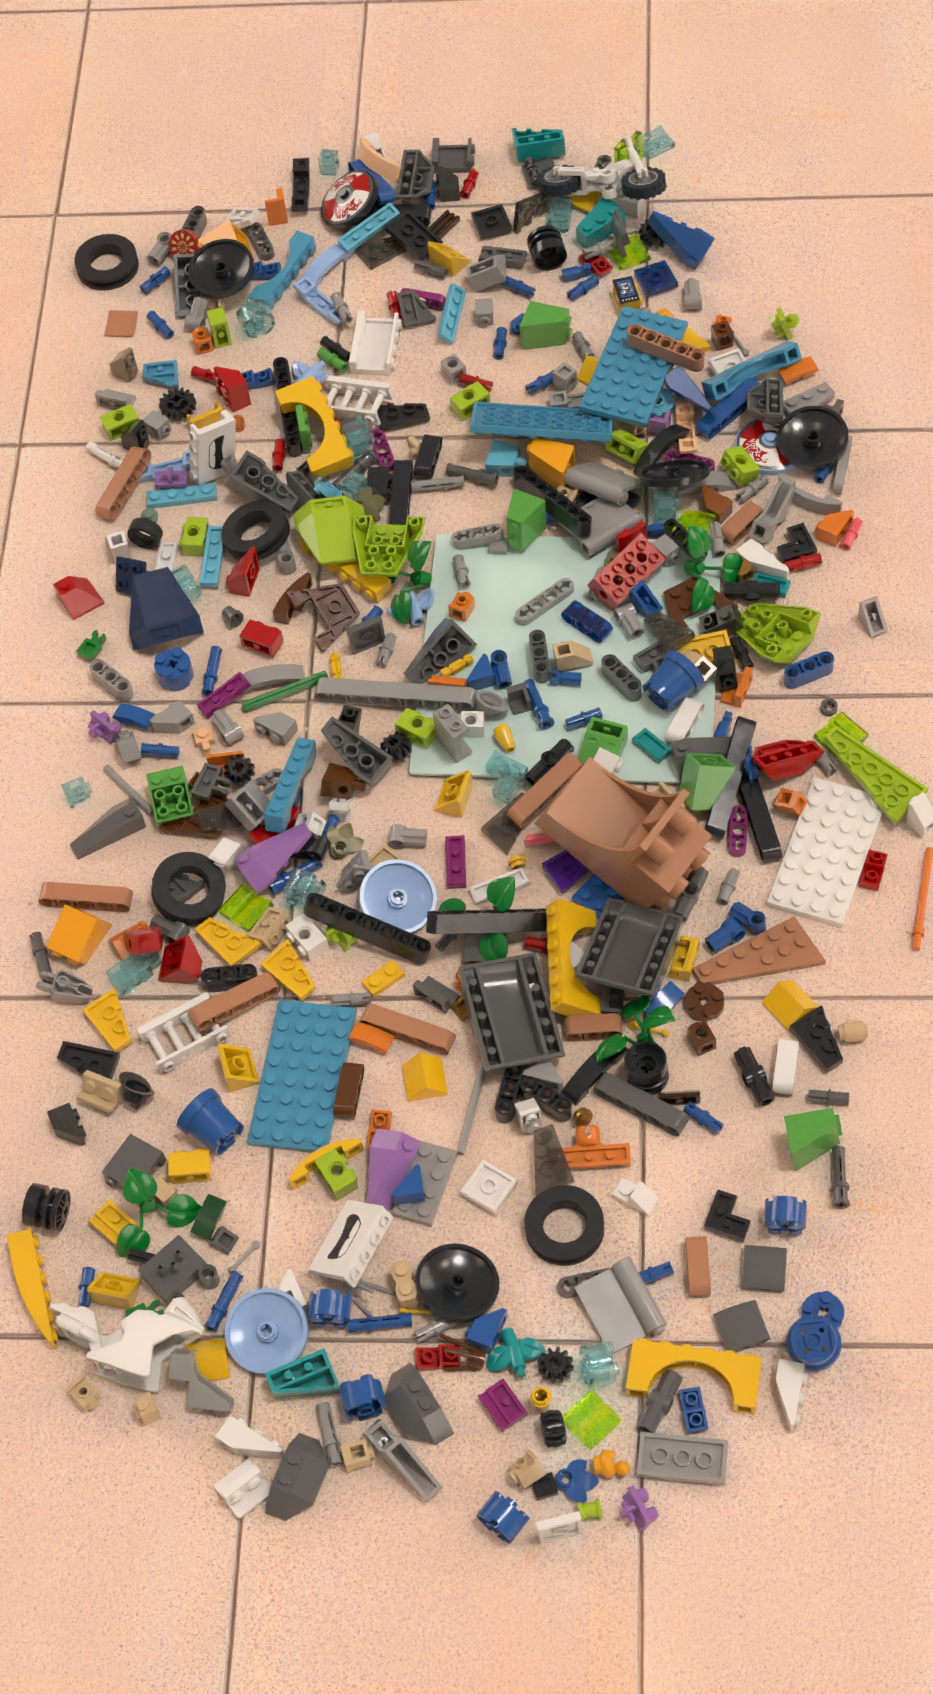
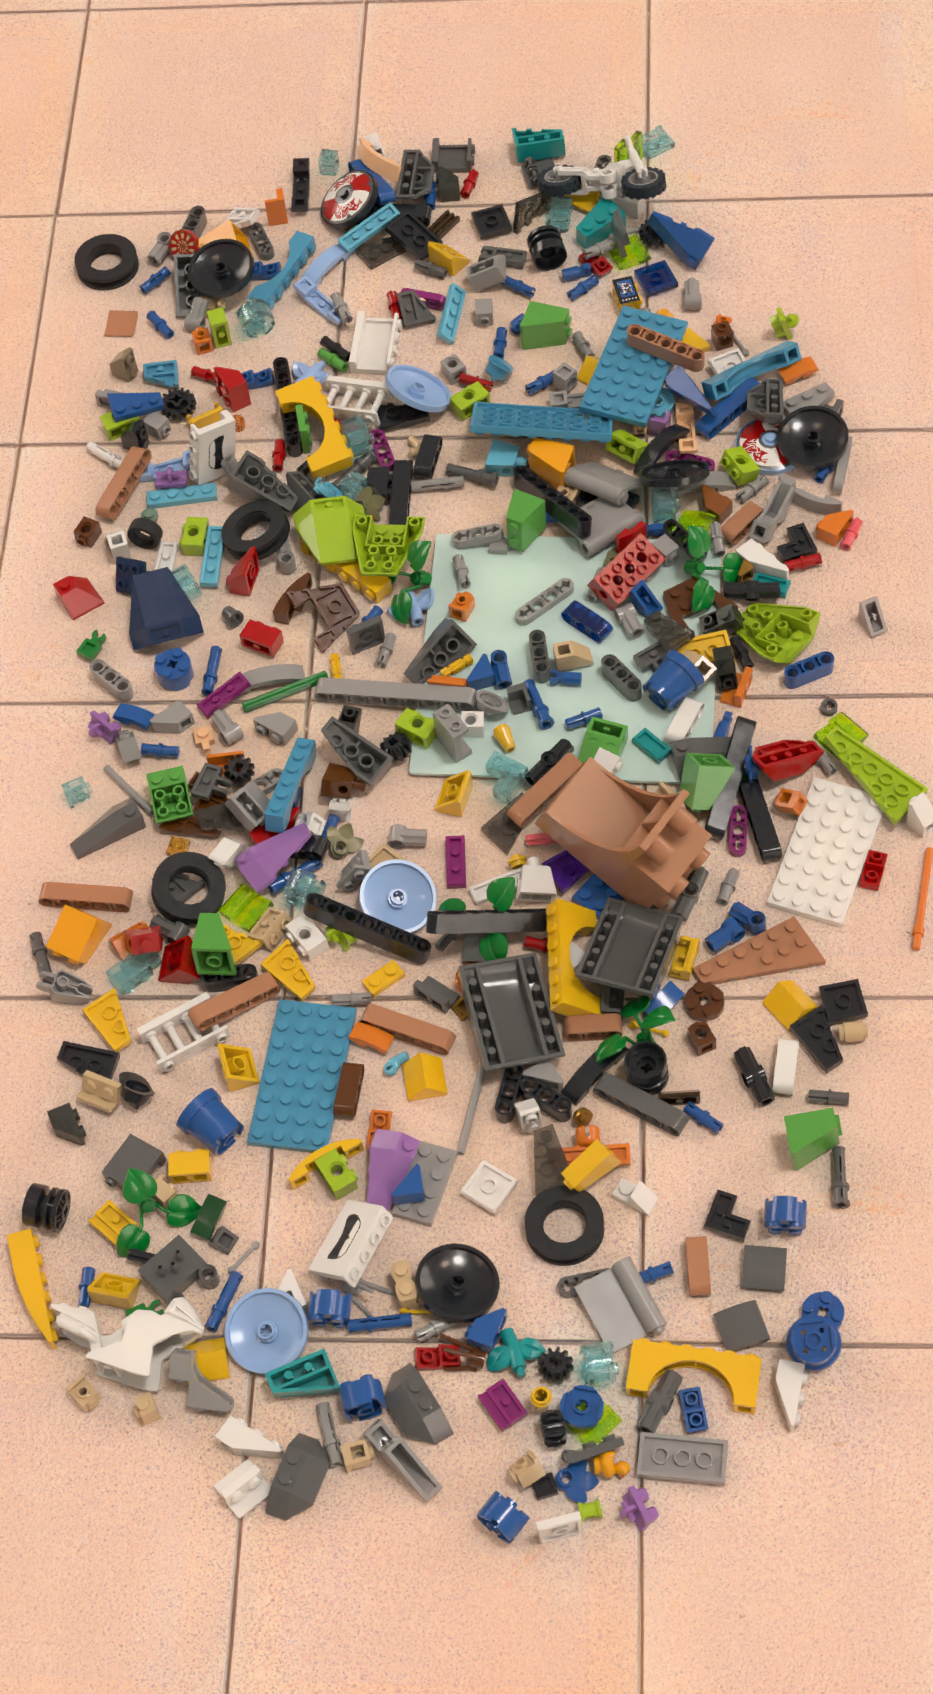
(87, 532): none -> reddish brown brick
(132, 405): none -> blue wing
(177, 845): none -> clear yellow tile
(211, 947): none -> bright green slope
(394, 1063): none -> medium azure arm
(417, 388): none -> light blue dish
(498, 368): none -> dark azure piece
(535, 883): none -> white torso
(582, 1419): none -> blue plate
(590, 1166): none -> yellow slope
(591, 1449): none -> dark grey plate
(843, 1001): none -> black plate

